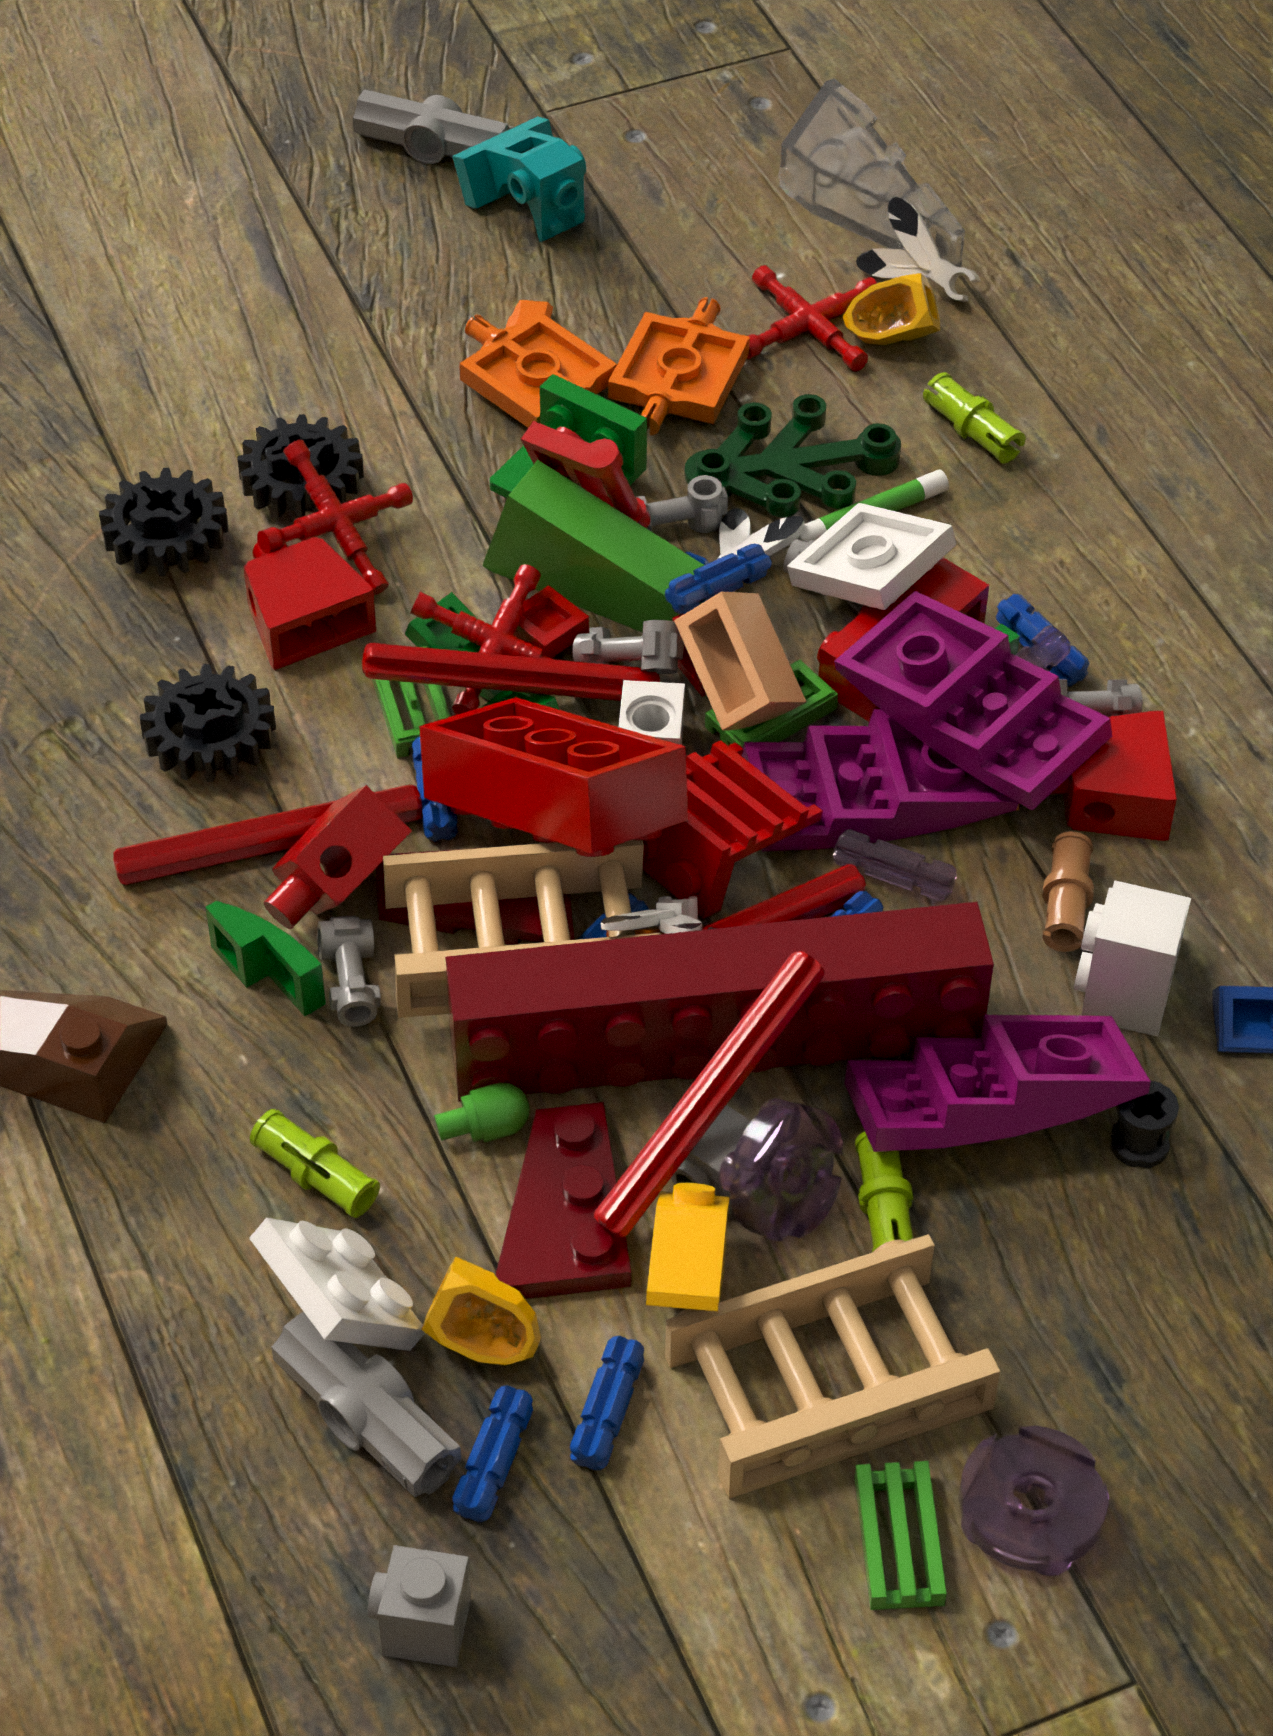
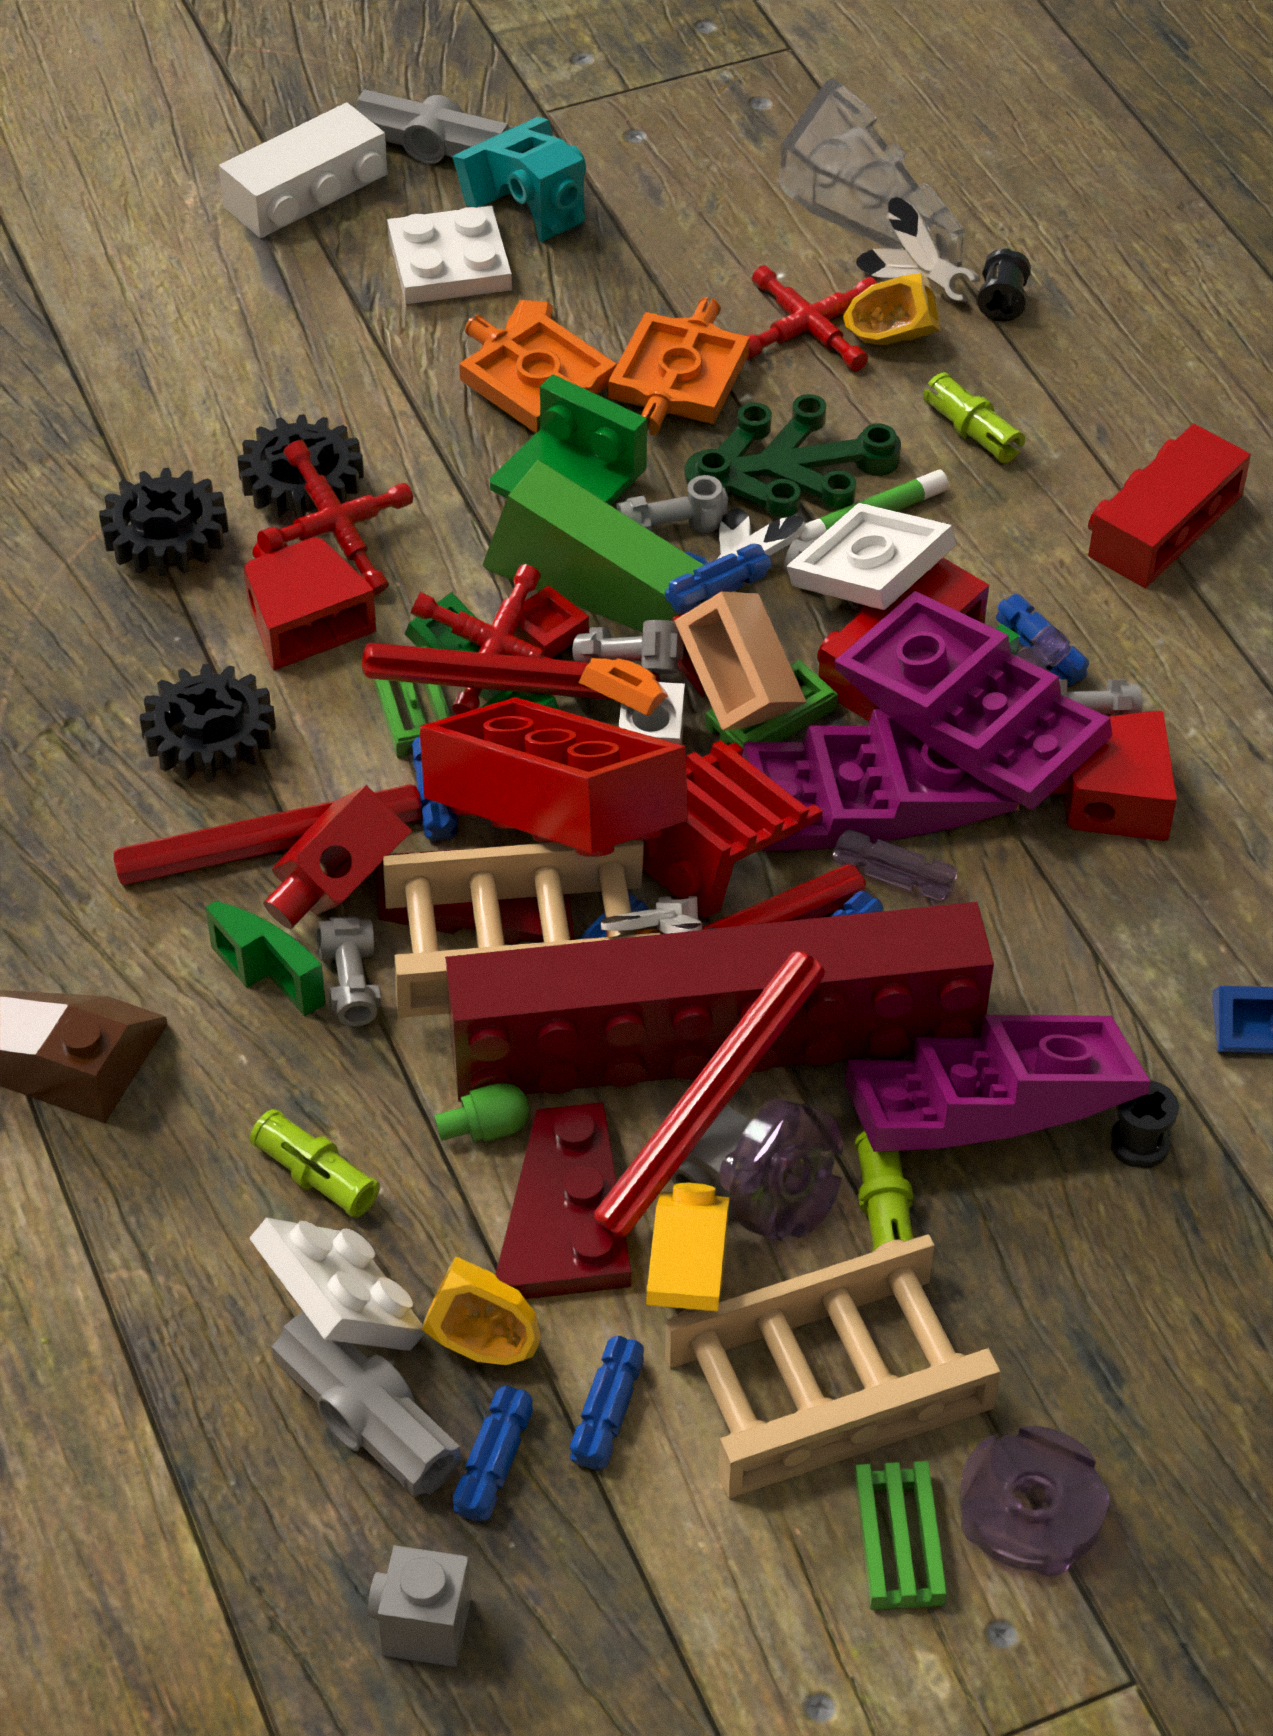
(303, 170): none -> white brick
(449, 254): none -> white plate
(587, 466): red plate -> none
(624, 683): none -> orange piece
(1011, 277): none -> black bush
(1068, 891): medium nougat pin -> none
(1133, 955): white brick -> none
(1168, 505): none -> red brick

